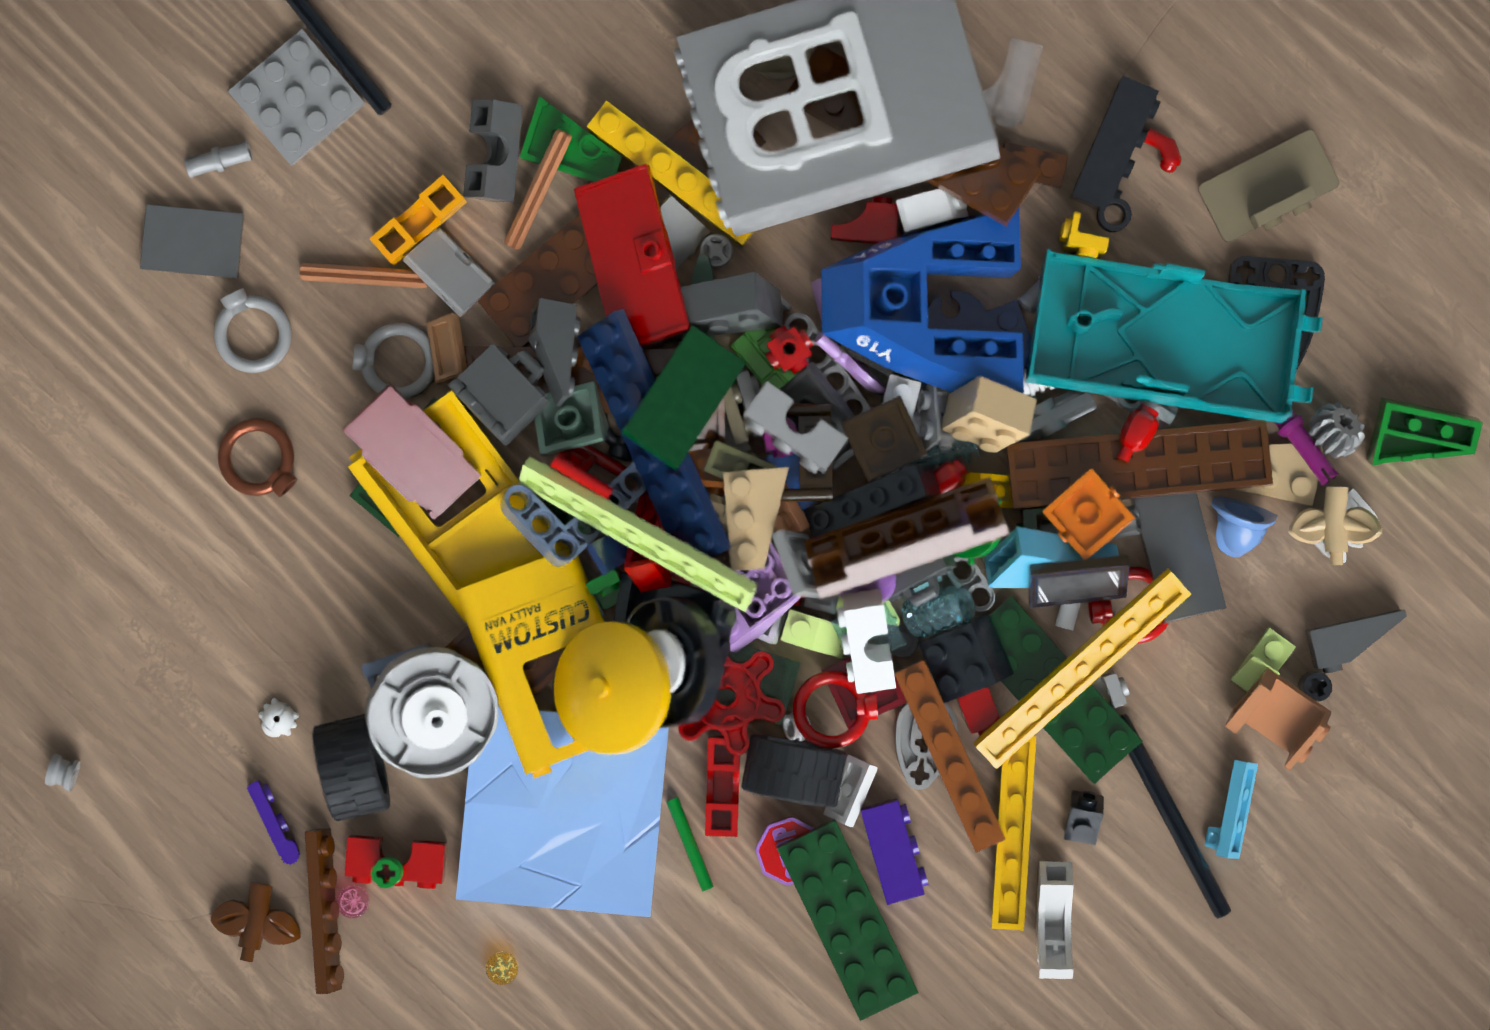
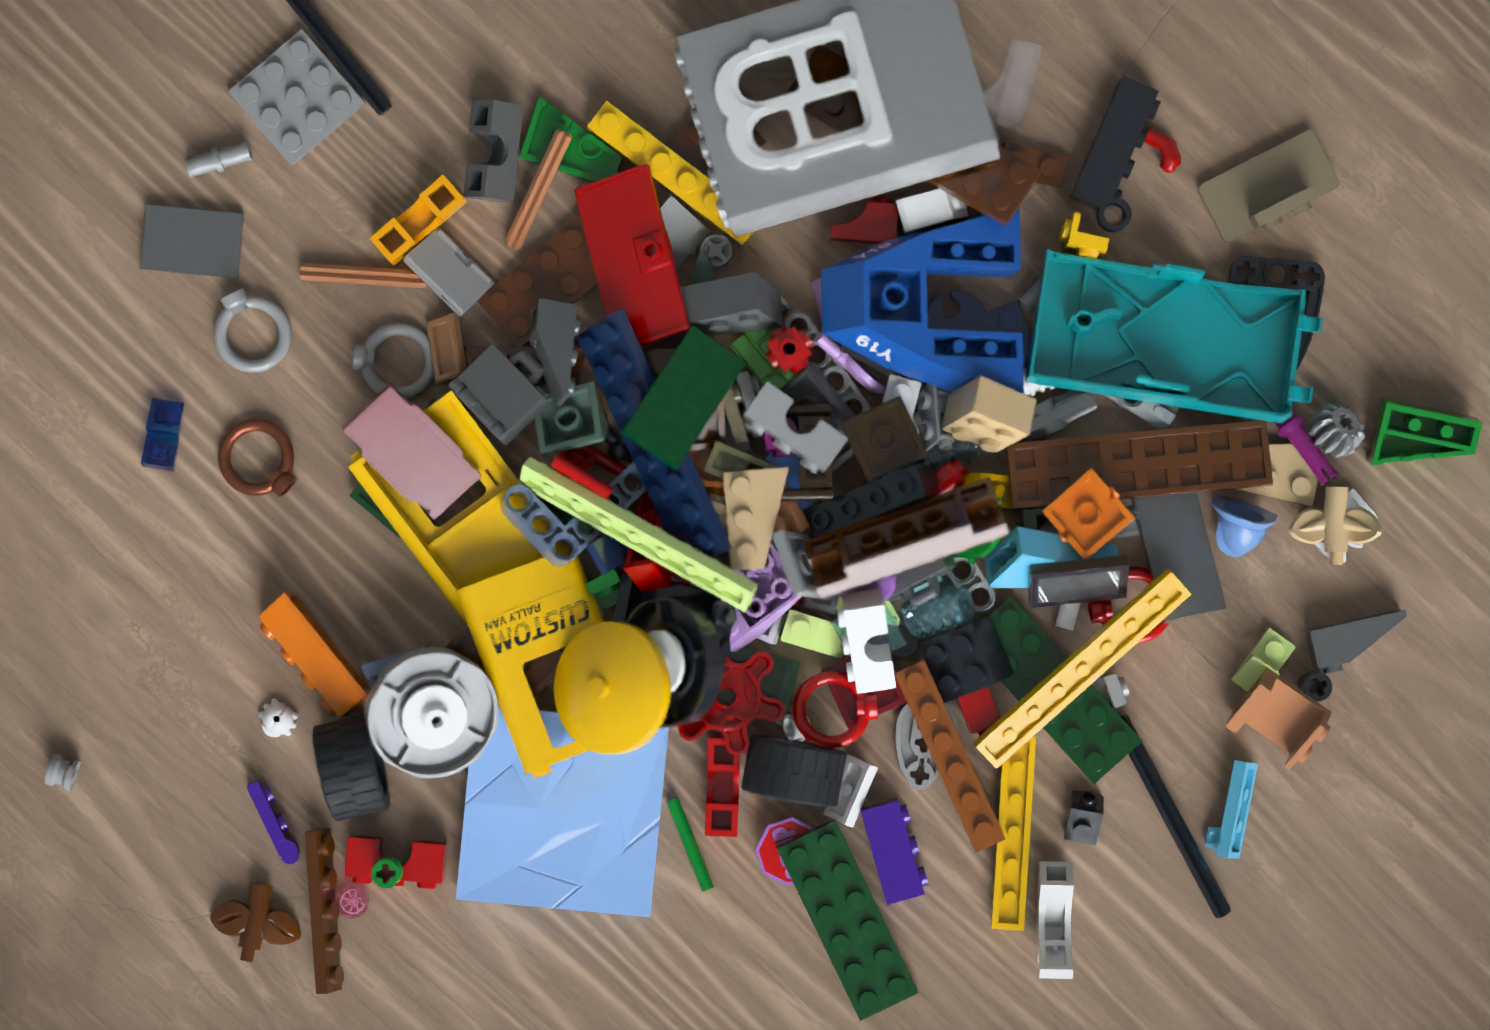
(163, 434): none -> clear blue slope
(314, 653): none -> orange slope
(502, 968): clear yellow tile -> none
(1137, 431): red plant -> none

